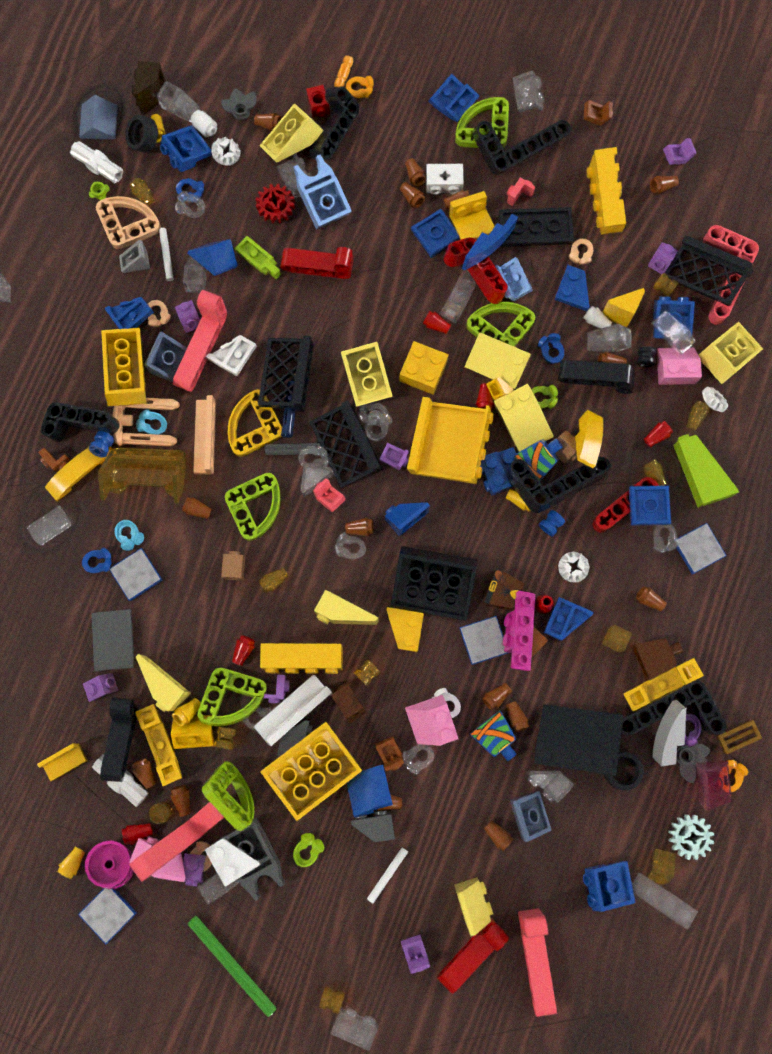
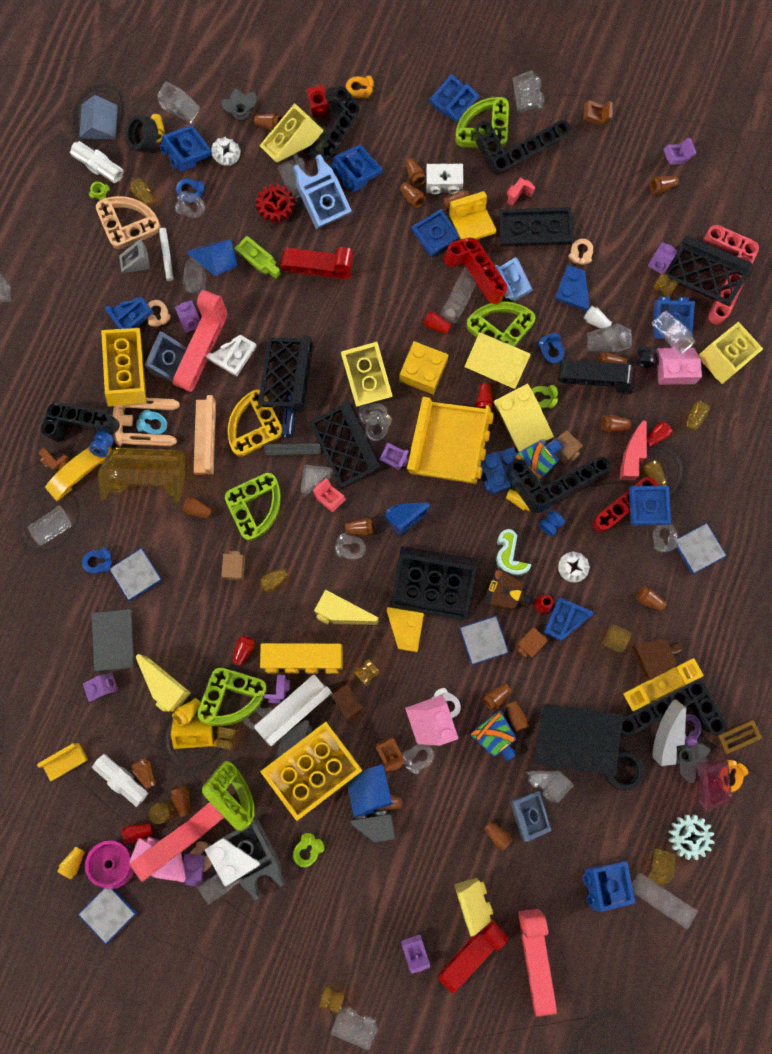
(119, 739): black beam -> none
(136, 536): medium azure piece -> none
(148, 82): dark brown slope -> none
(160, 744): yellow slope -> none
(204, 123): white brick -> none
(232, 966): bright green axle -> none
(322, 462): clear piece -> none
(343, 71): light orange axle -> none
(355, 168): none -> blue plate
(387, 875): white bar -> none
(487, 244): blue slope -> none
(499, 388): yellow slope -> none
(505, 556): none -> light aqua animal
(519, 631): dark pink bracket -> none
(589, 438): yellow slope -> none
(606, 191): yellow wedge -> none
(614, 423): none -> dark orange cone
(622, 308): yellow slope -> none
(634, 453): none -> coral slope
(703, 473): lime slope -> none
(714, 399): white gear -> none

